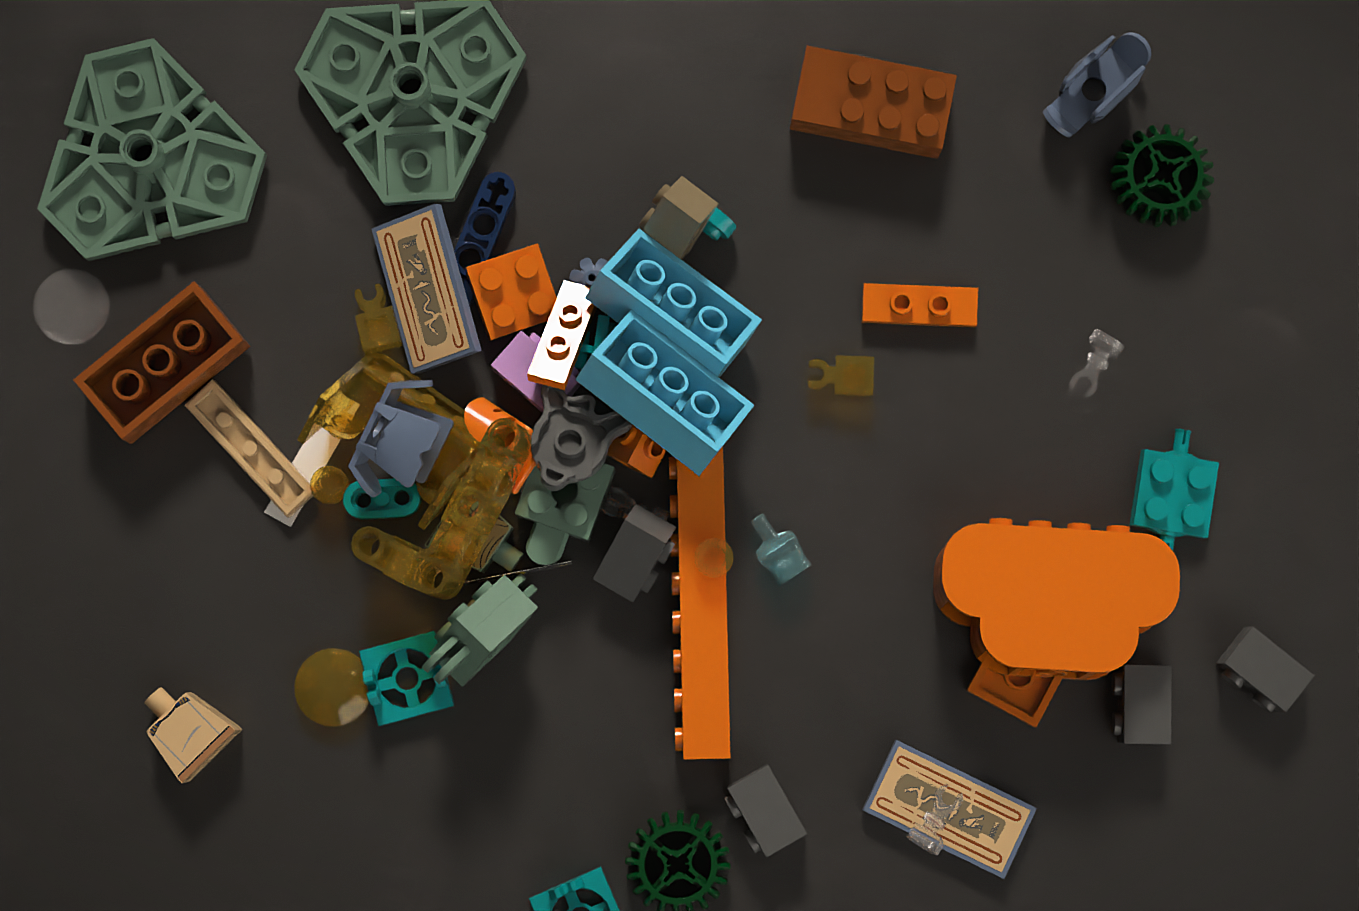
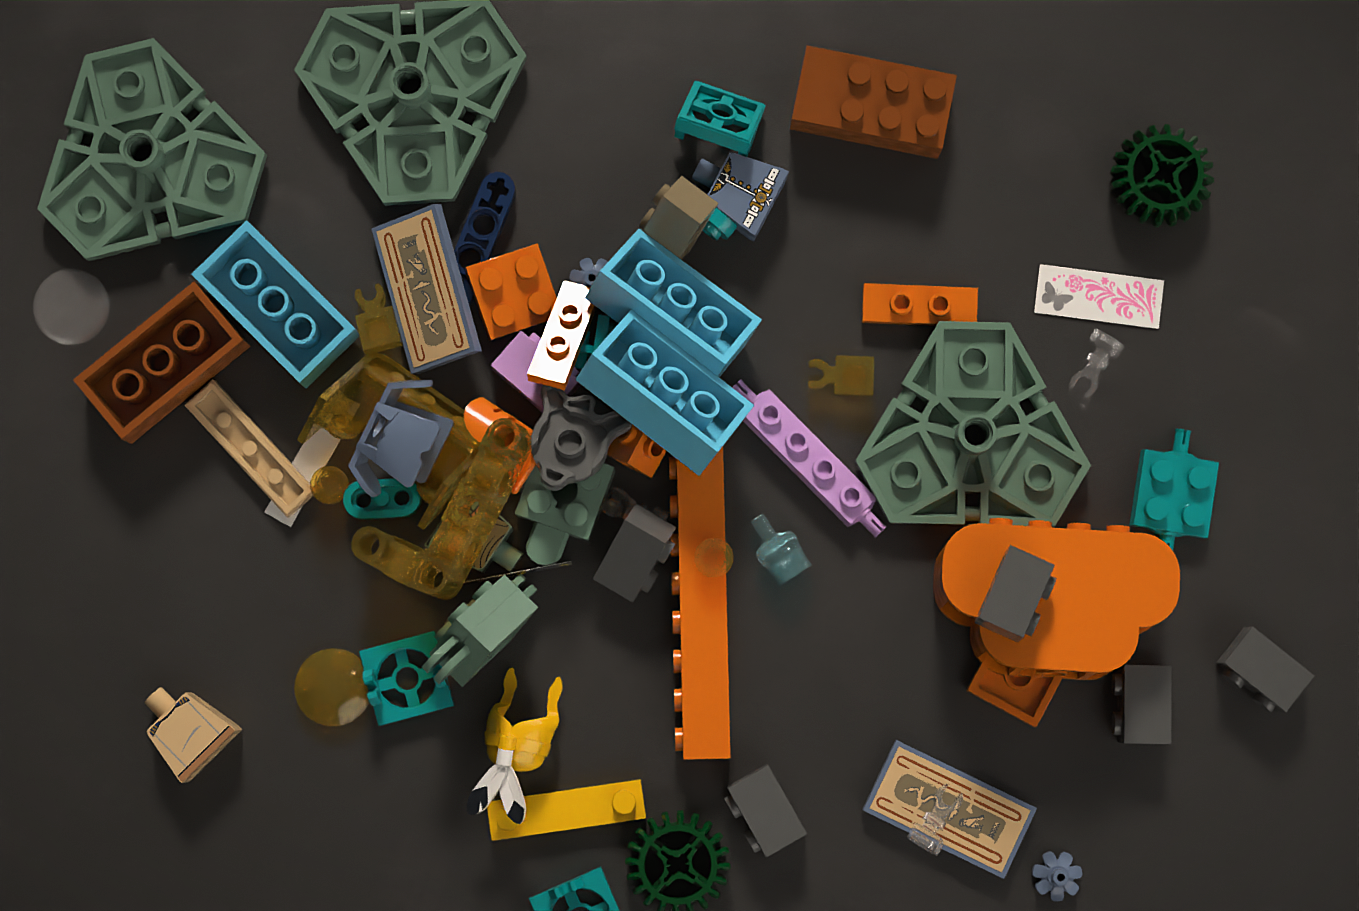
(276, 304): none -> medium azure brick
(512, 750): none -> yellow hair
(570, 810): none -> yellow plate
(742, 113): none -> teal piece
(743, 190): none -> sand blue torso
(810, 459): none -> lavender plate
(924, 464): none -> sand green plate
(1015, 594): none -> dark grey brick
(1050, 871): none -> sand blue plant
(1099, 296): none -> white sticker
(1117, 69): sand blue piece -> none

